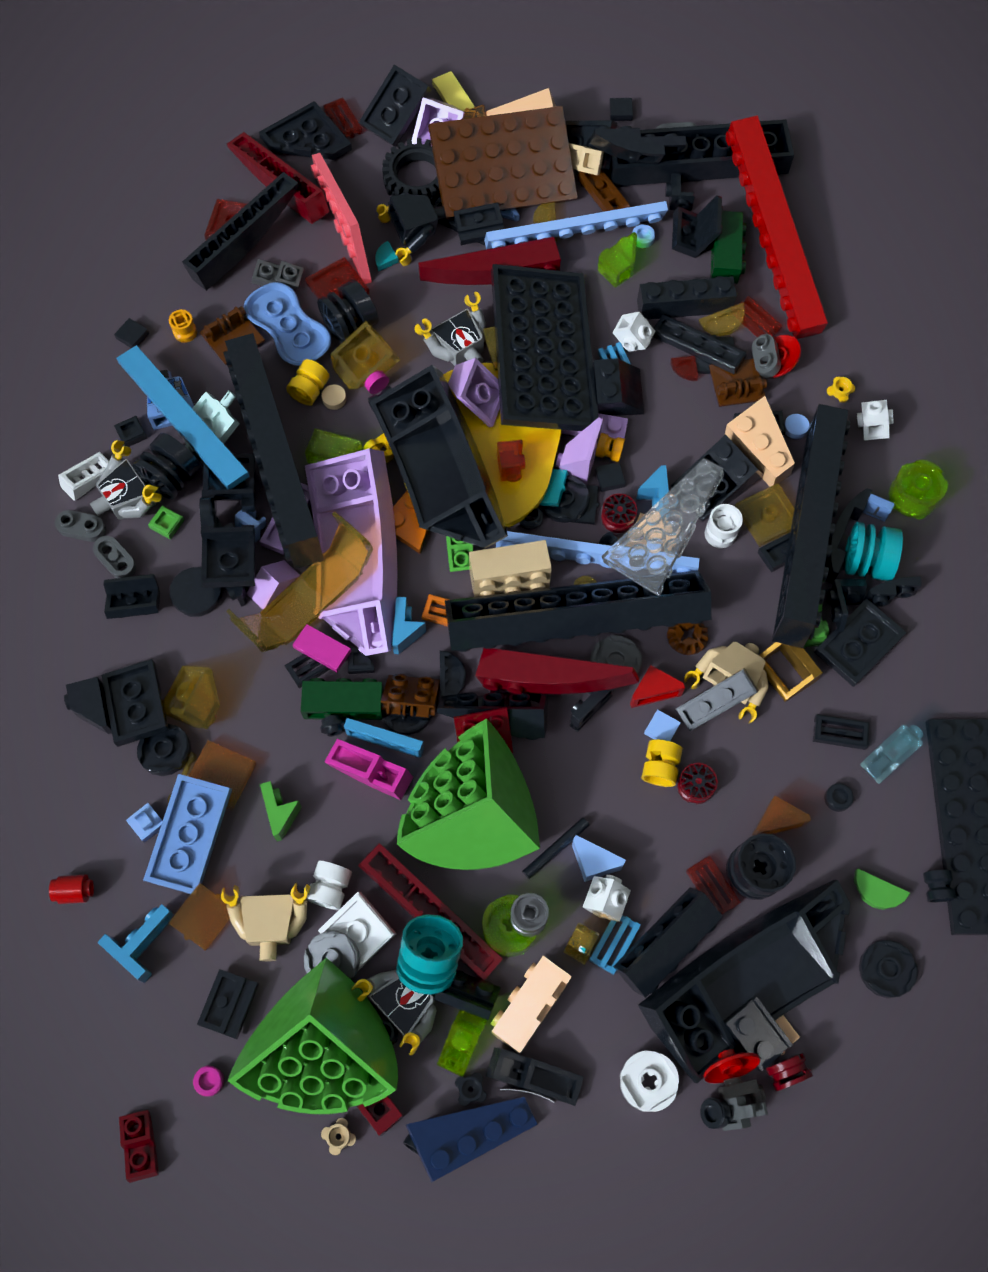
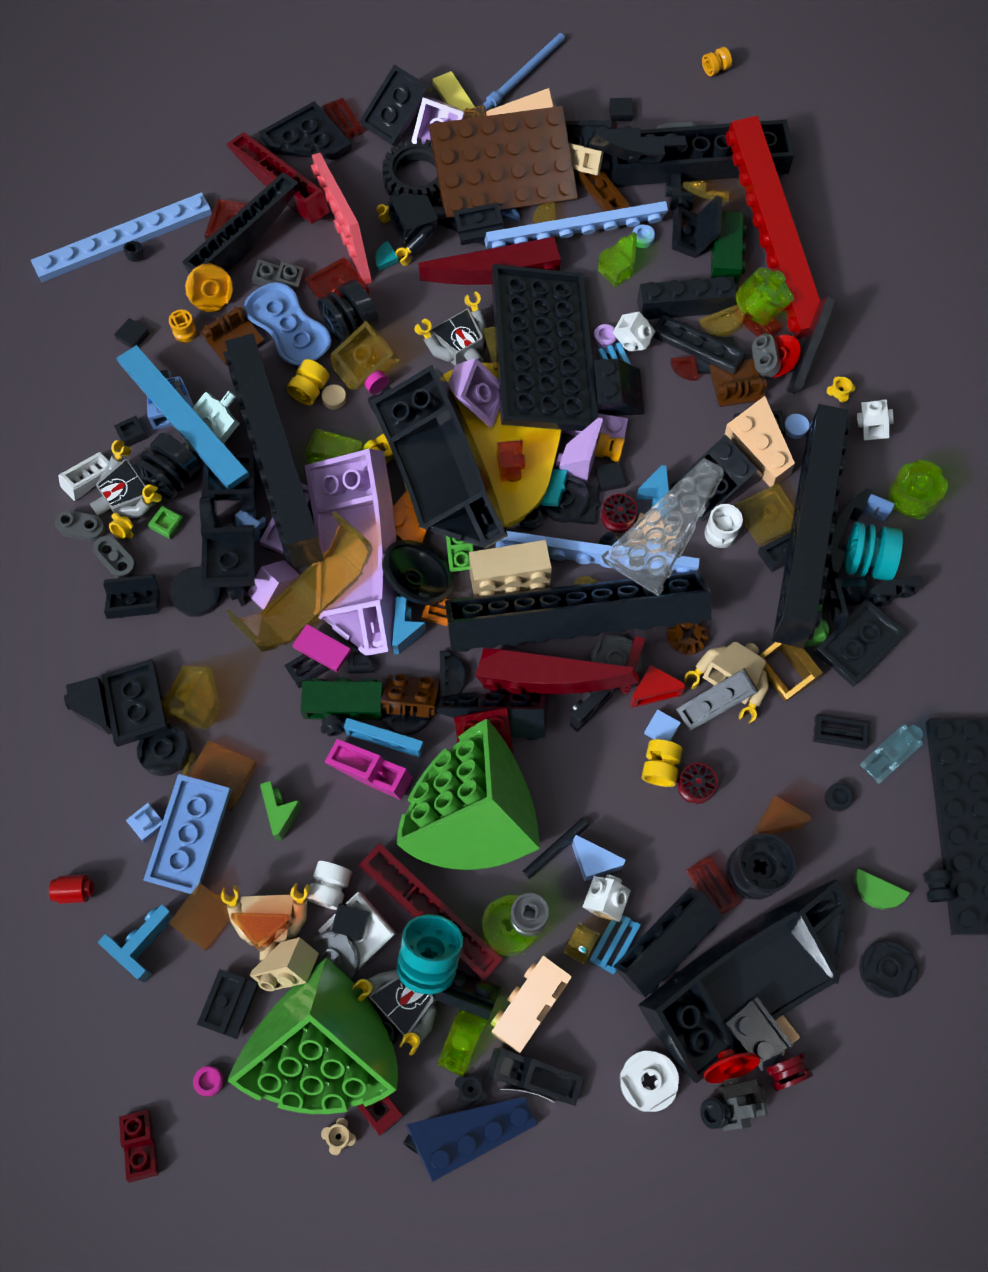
(114, 239): none -> light blue plate
(121, 526): none -> yellow plate
(133, 251): none -> black hinge
(209, 287): none -> light orange tile
(262, 928): none -> clear orange slope
(285, 965): none -> tan slope
(350, 921): none -> black slope
(417, 572): none -> black dish
(495, 98): none -> medium blue bar
(604, 336): none -> lavender tile
(633, 659): none -> dark red tile
(703, 189): none -> clear yellow slope
(717, 61): none -> light orange wheel
(764, 295): none -> clear neon green brick
(811, 345): none -> black tile

